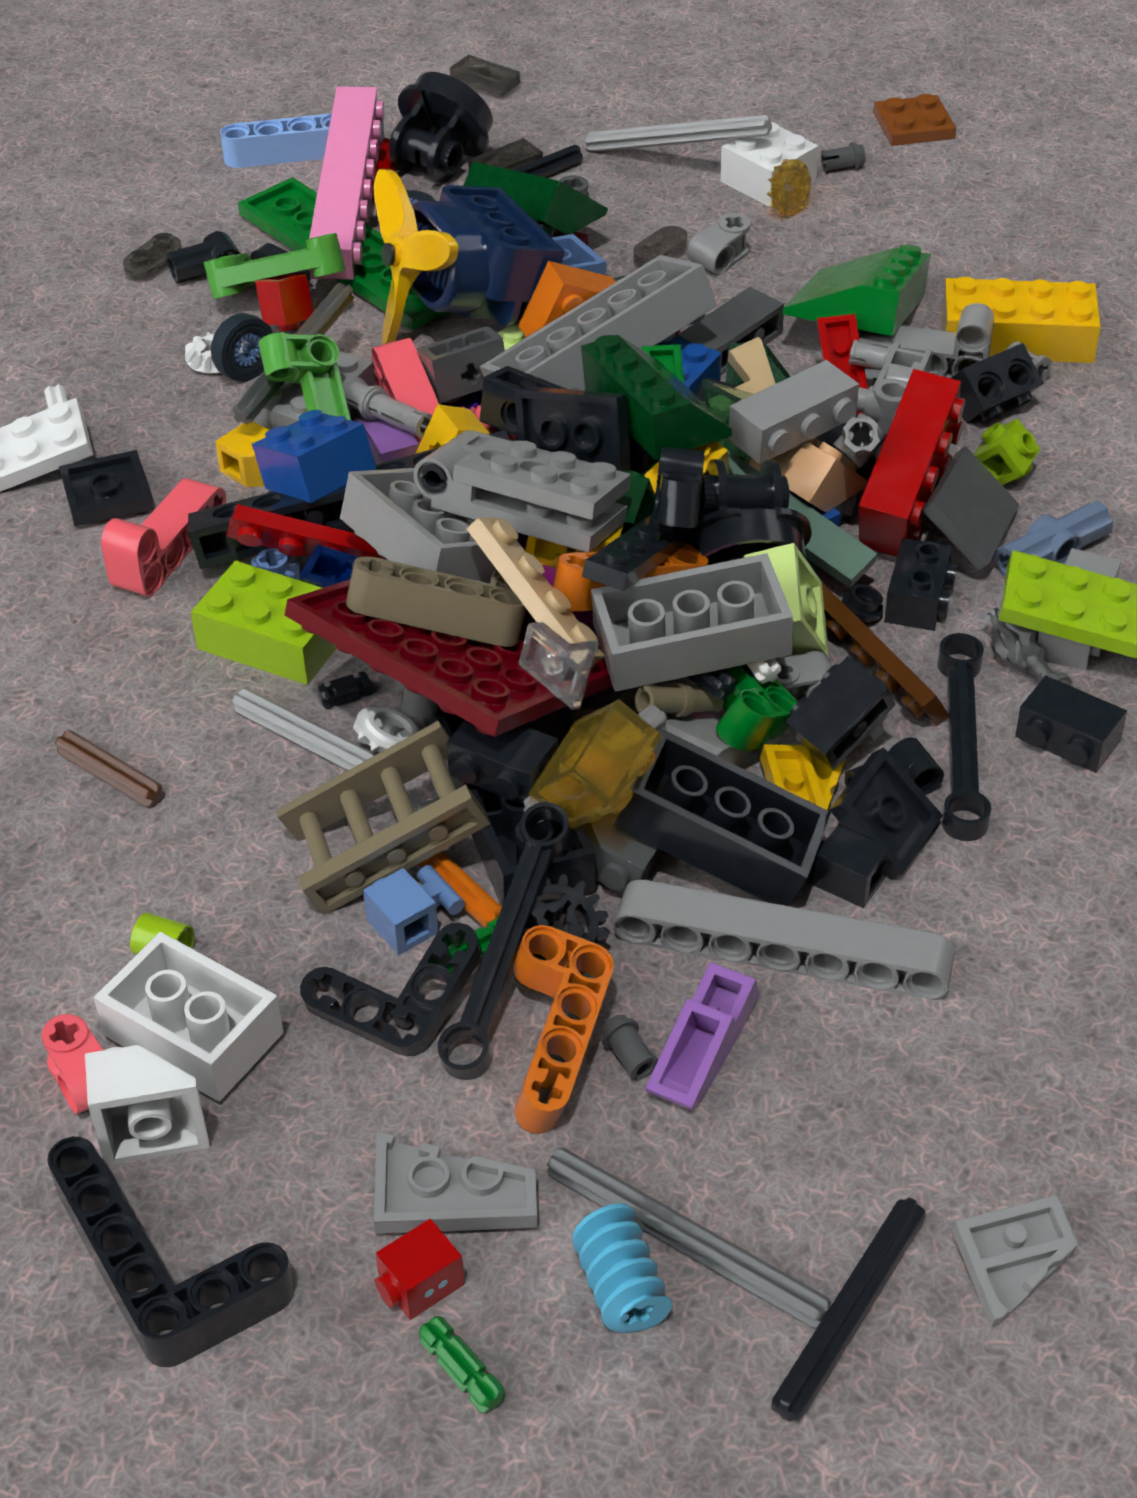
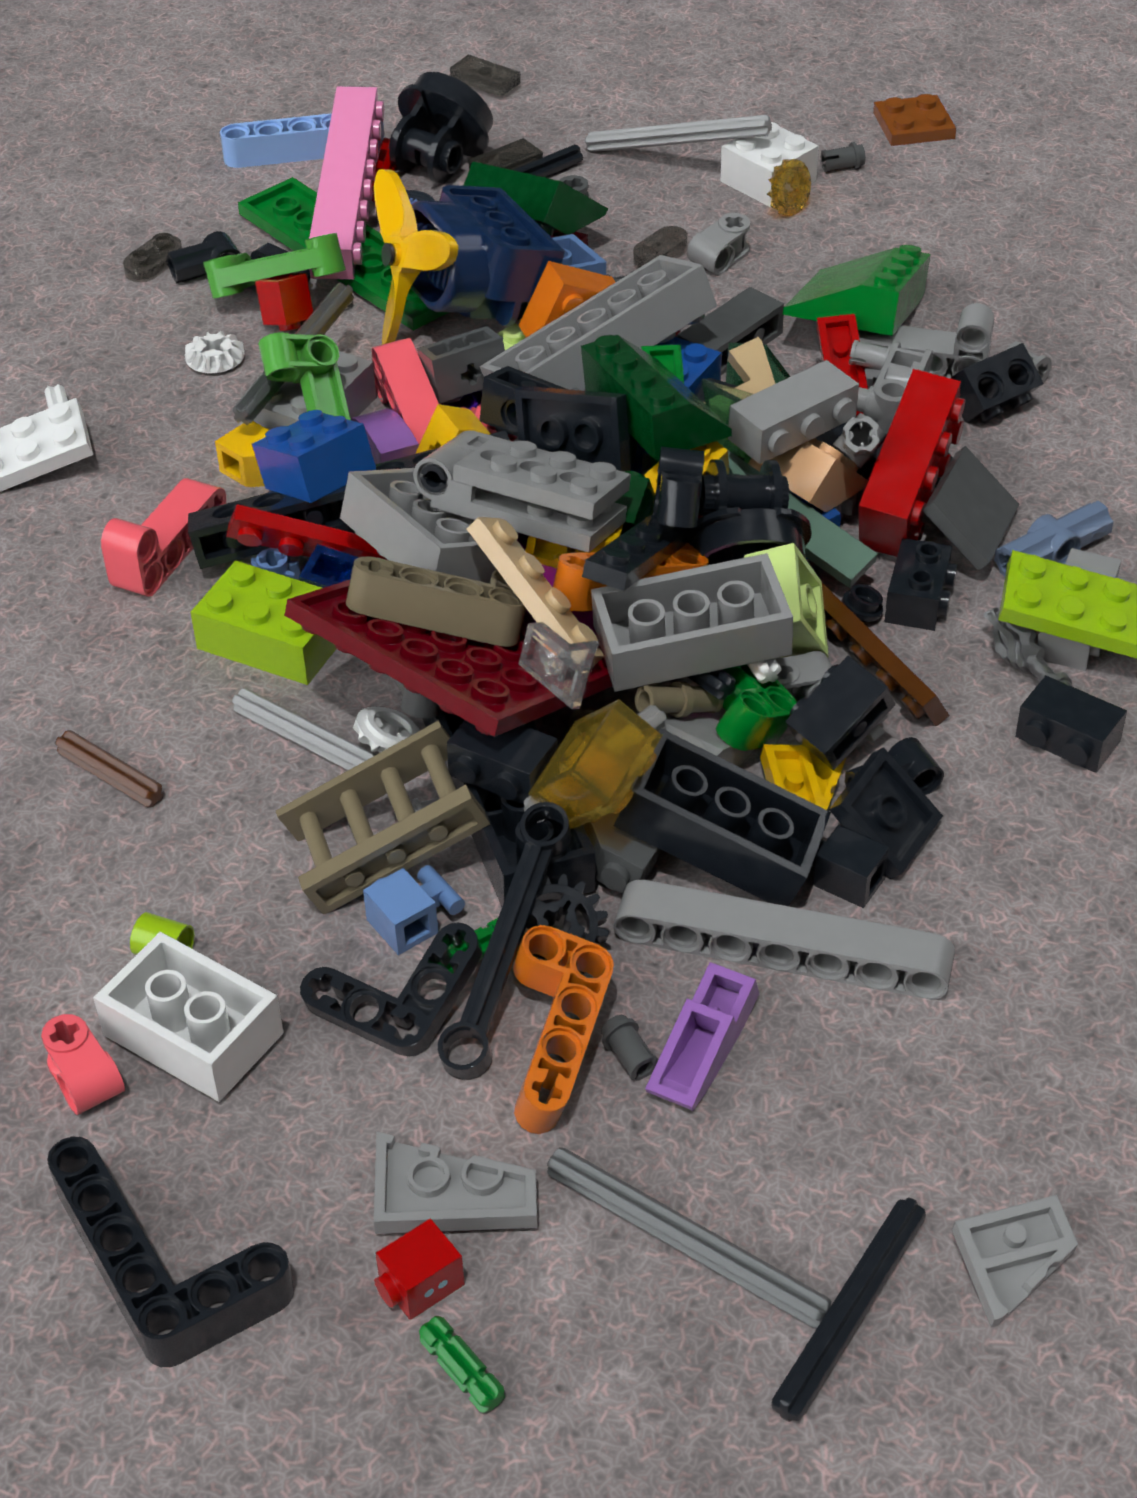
(106, 487): black plate -> none
(142, 1105): white slope -> none
(229, 340): black bush -> none
(344, 689): black piece -> none
(375, 404): light grey pin -> none
(476, 899): orange axle -> none
(620, 1270): medium azure piece -> none
(963, 738): black piece -> none
(1007, 451): lime brick -> none
(1043, 315): yellow brick -> none

